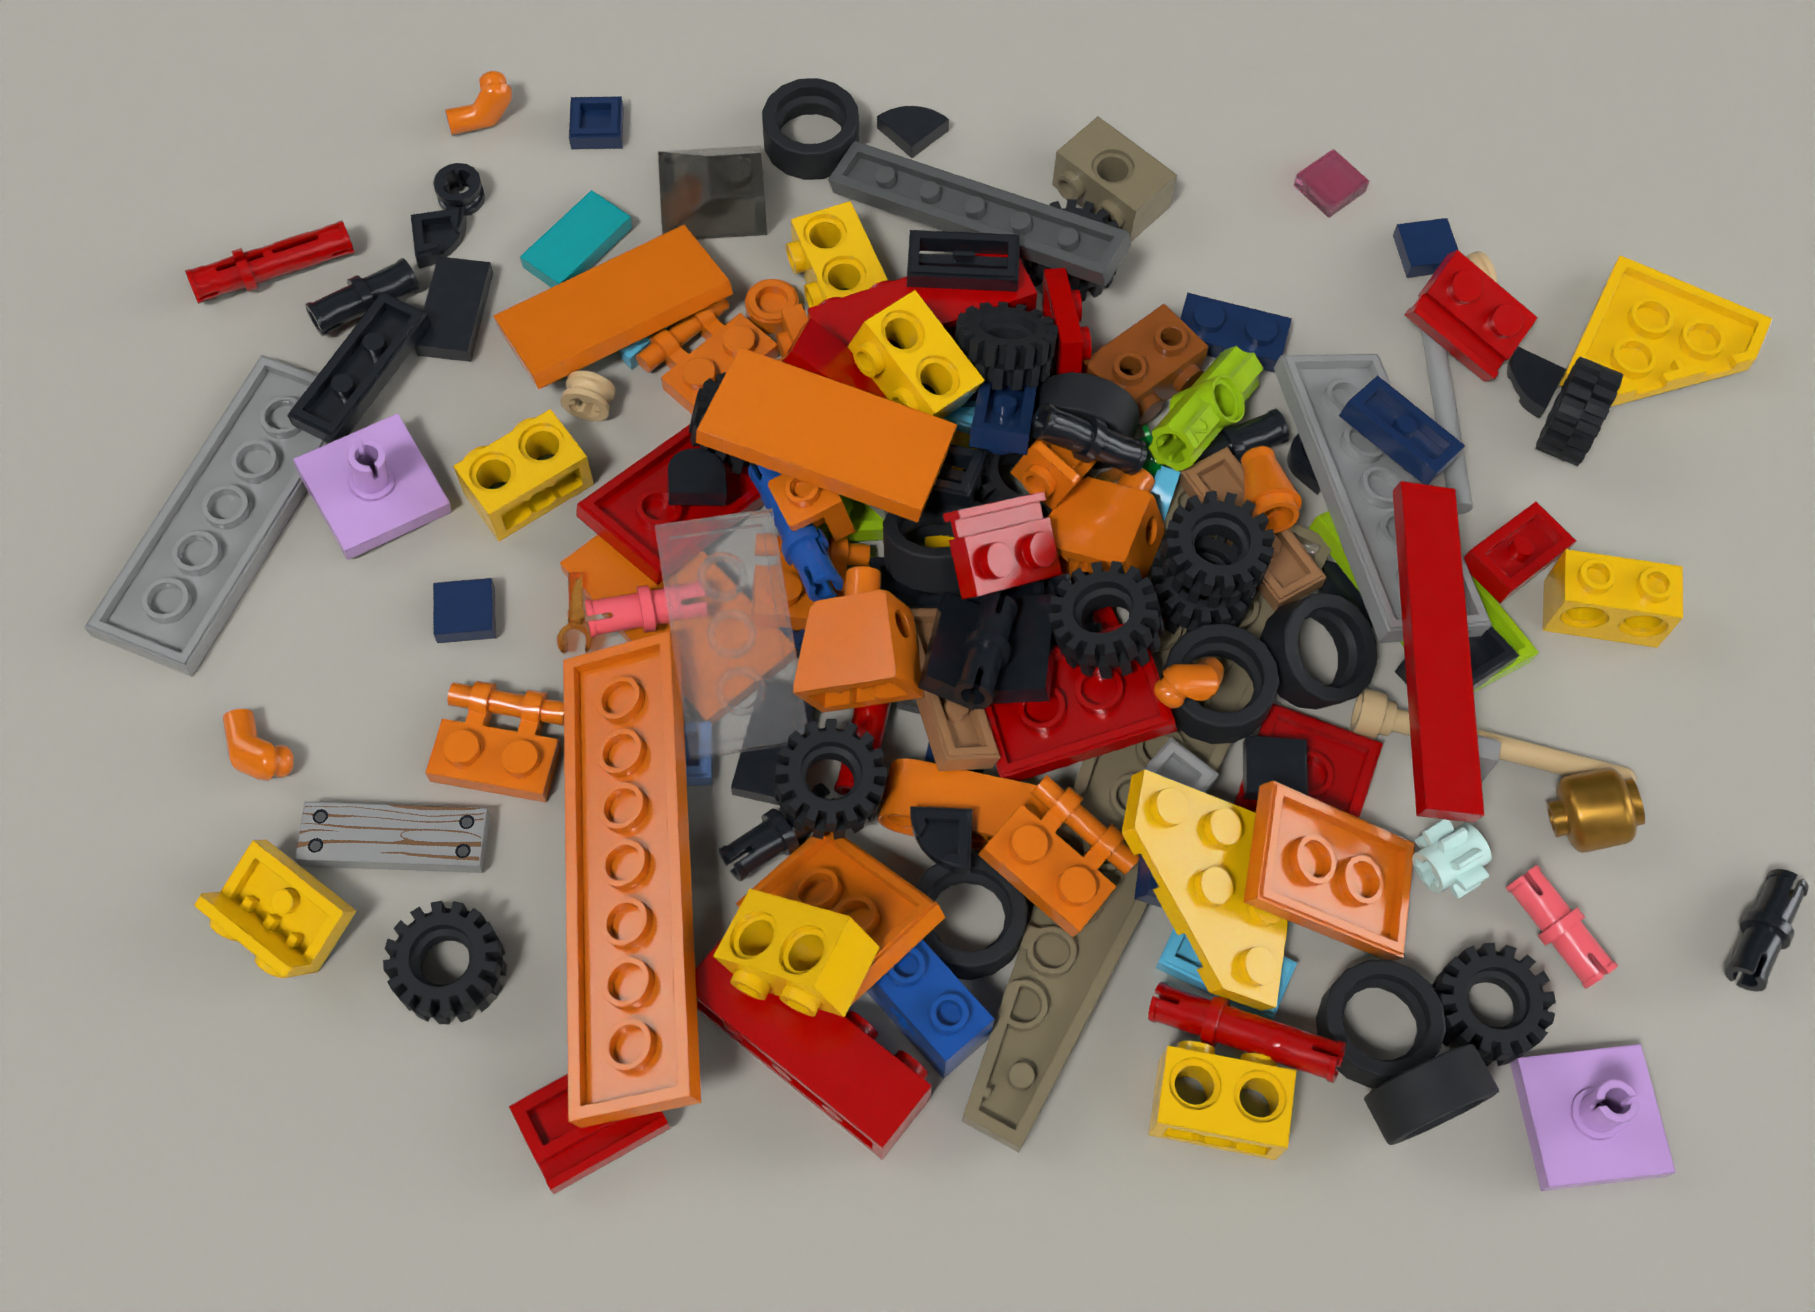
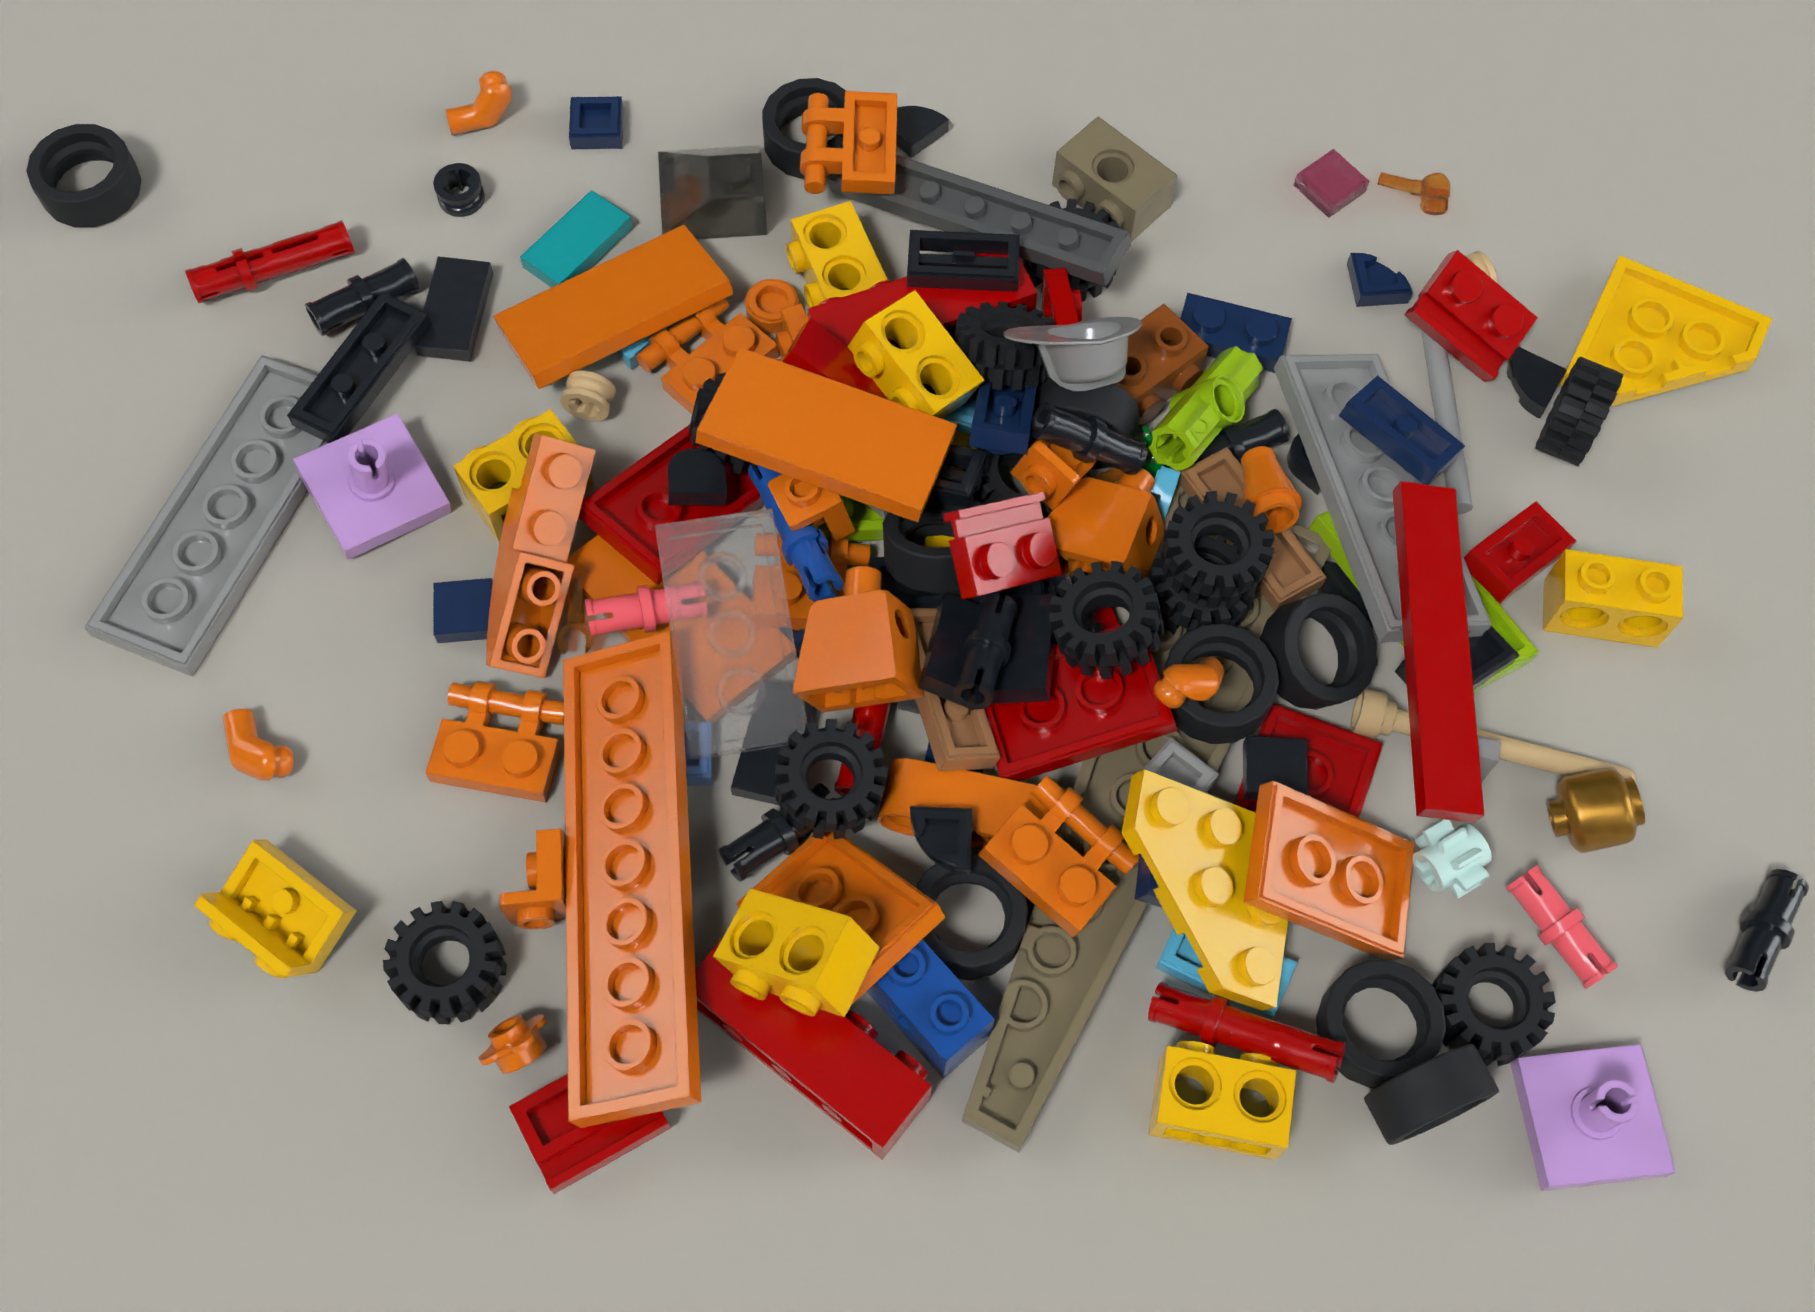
(75, 146): none -> black tyre
(393, 837): light grey tile -> none
(437, 234): black tile -> none
(515, 1043): none -> orange plate
(533, 556): none -> orange slope
(547, 875): none -> orange bracket
(868, 142): none -> orange plate
(1082, 353): none -> light grey piece
(1375, 283): none -> dark blue tile
(1423, 245): dark blue tile -> none
(1433, 190): none -> clear orange hand

